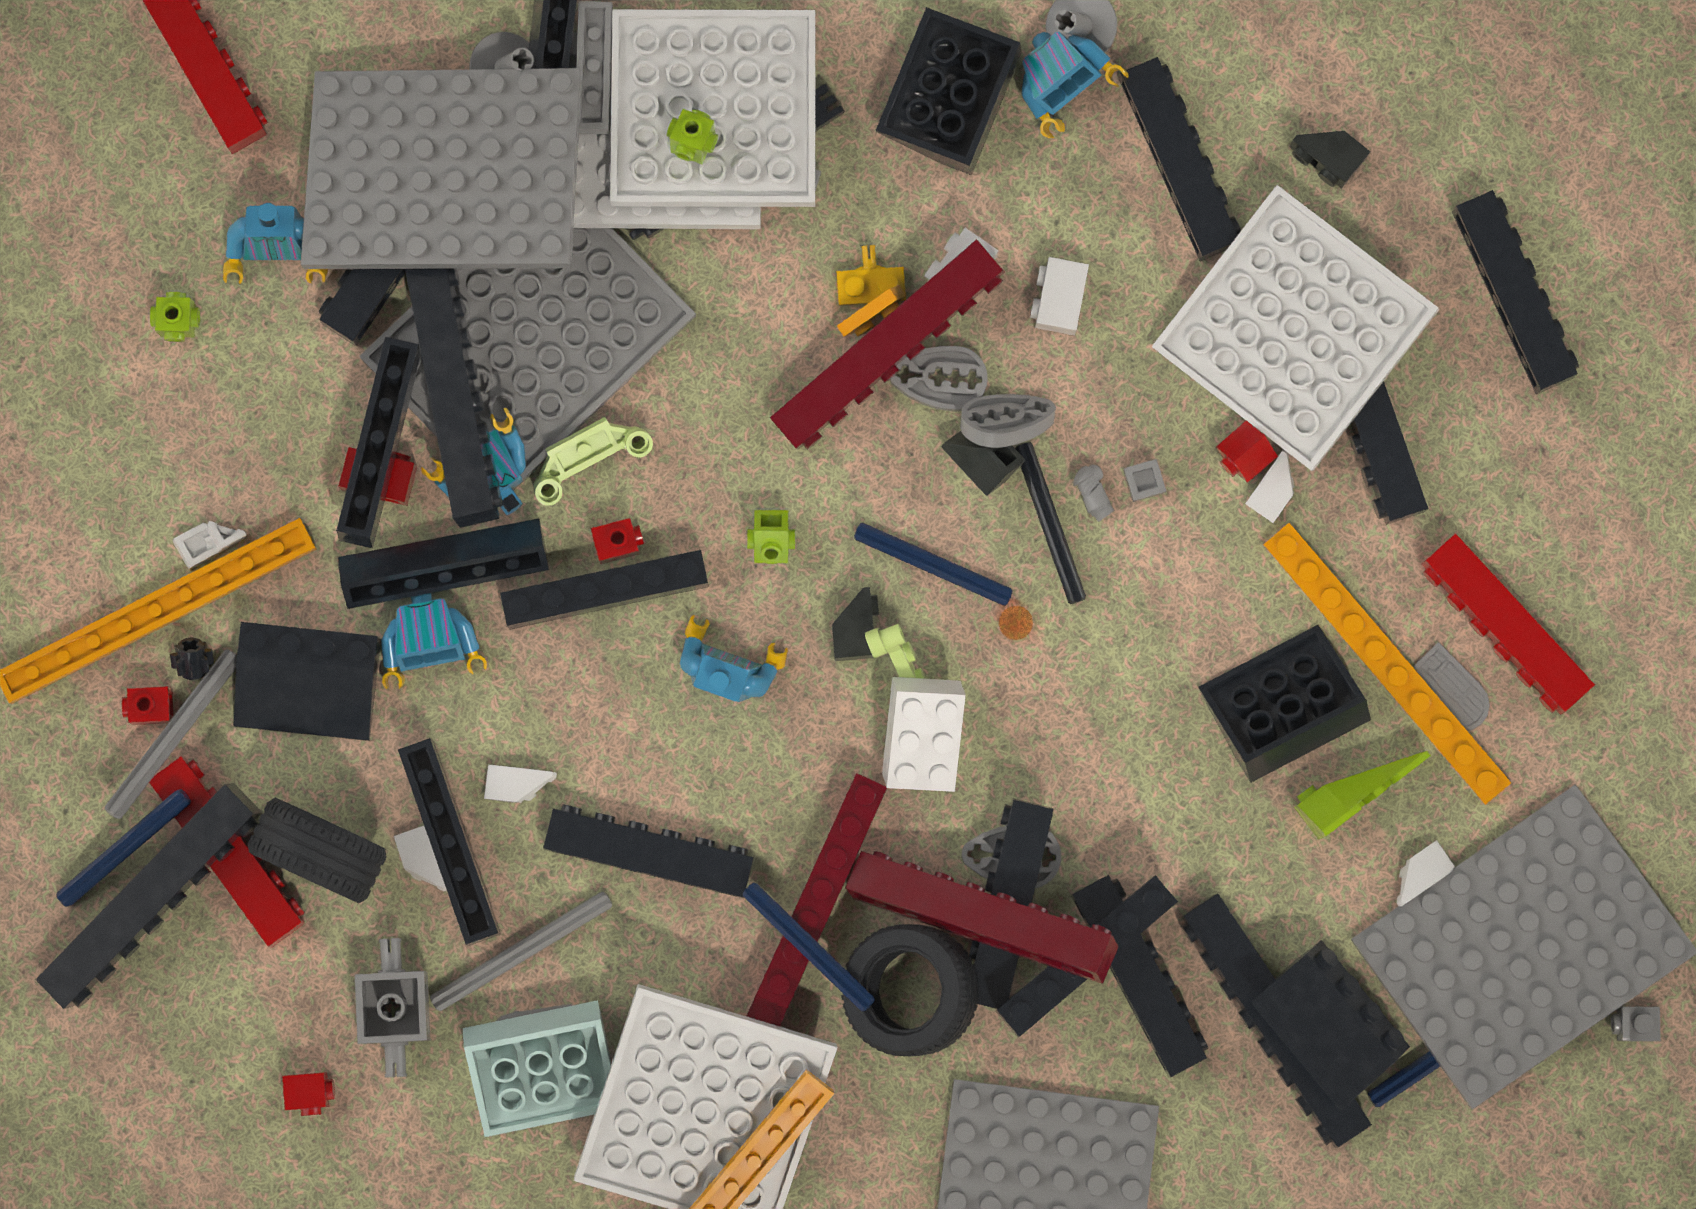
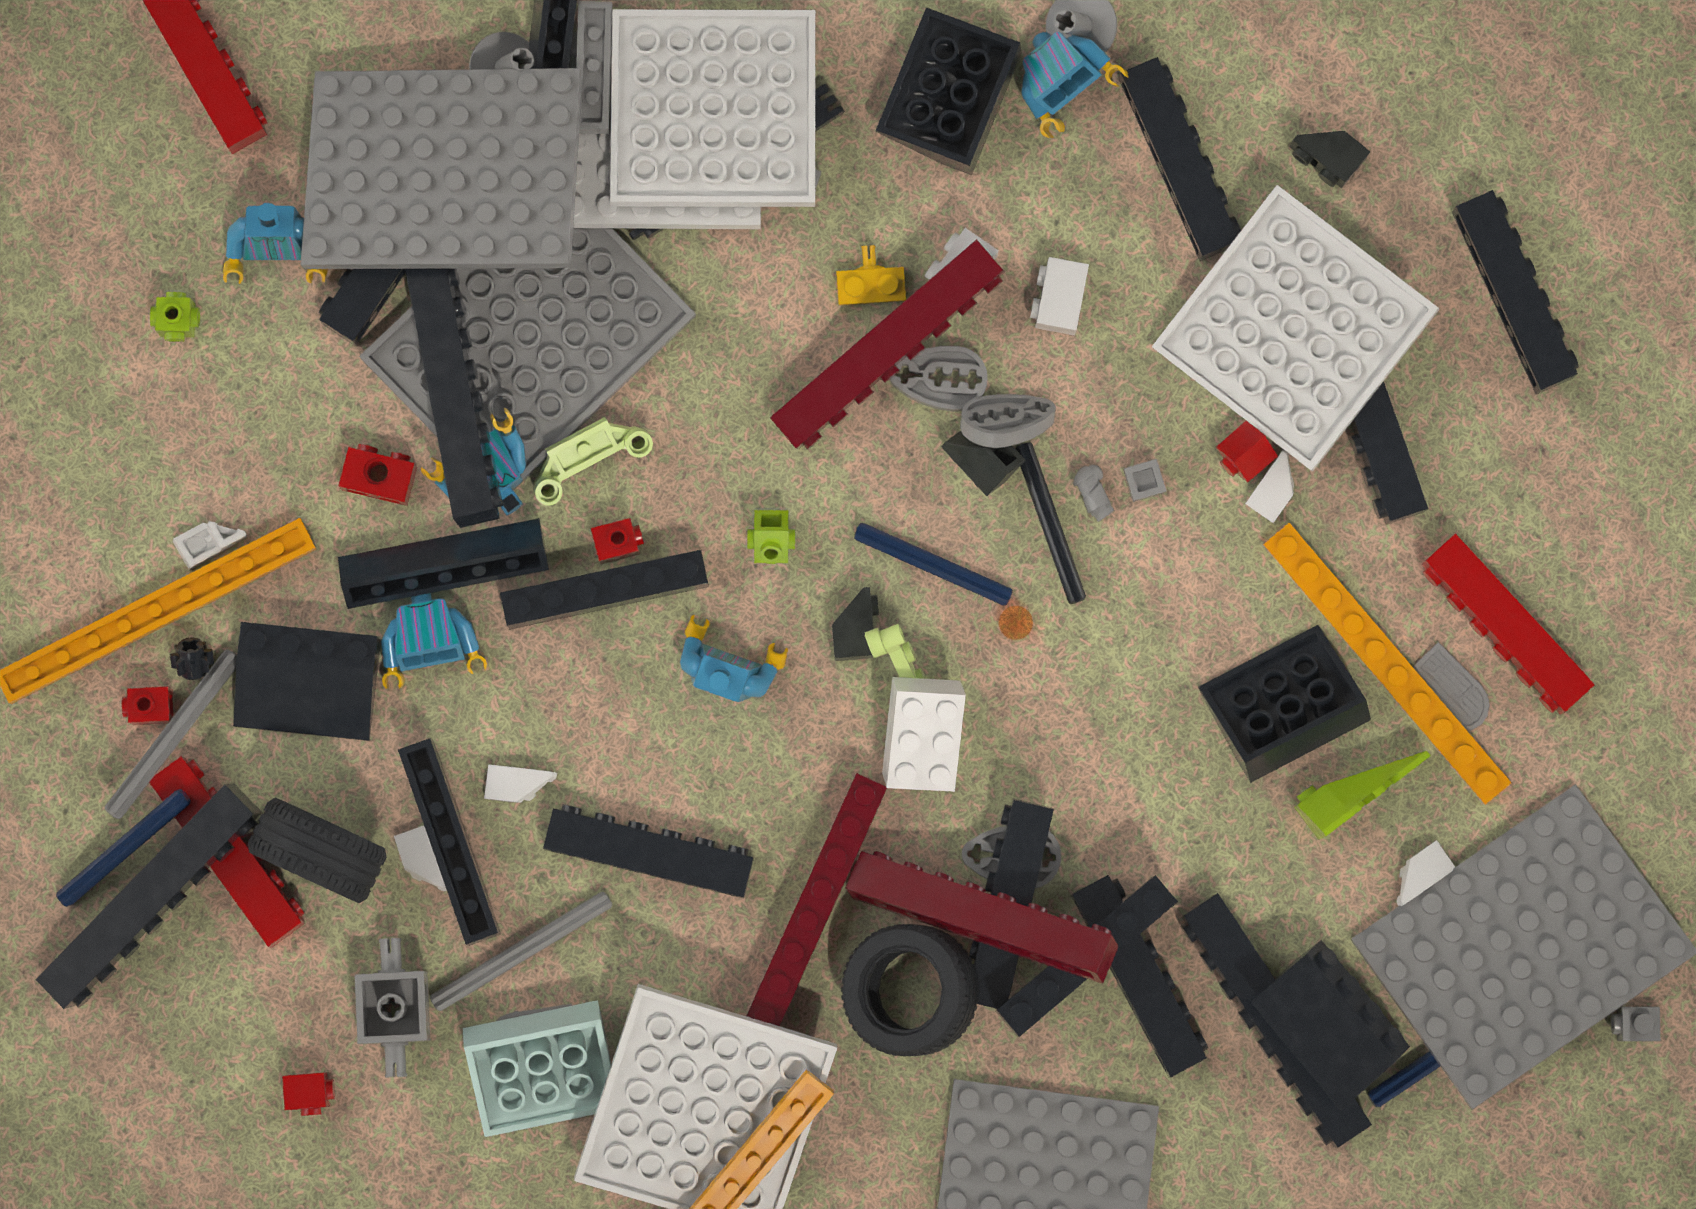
(378, 442): black brick -> none
(696, 145): lime brick -> none
(808, 946): dark blue axle -> none
(861, 320): light orange plate -> none

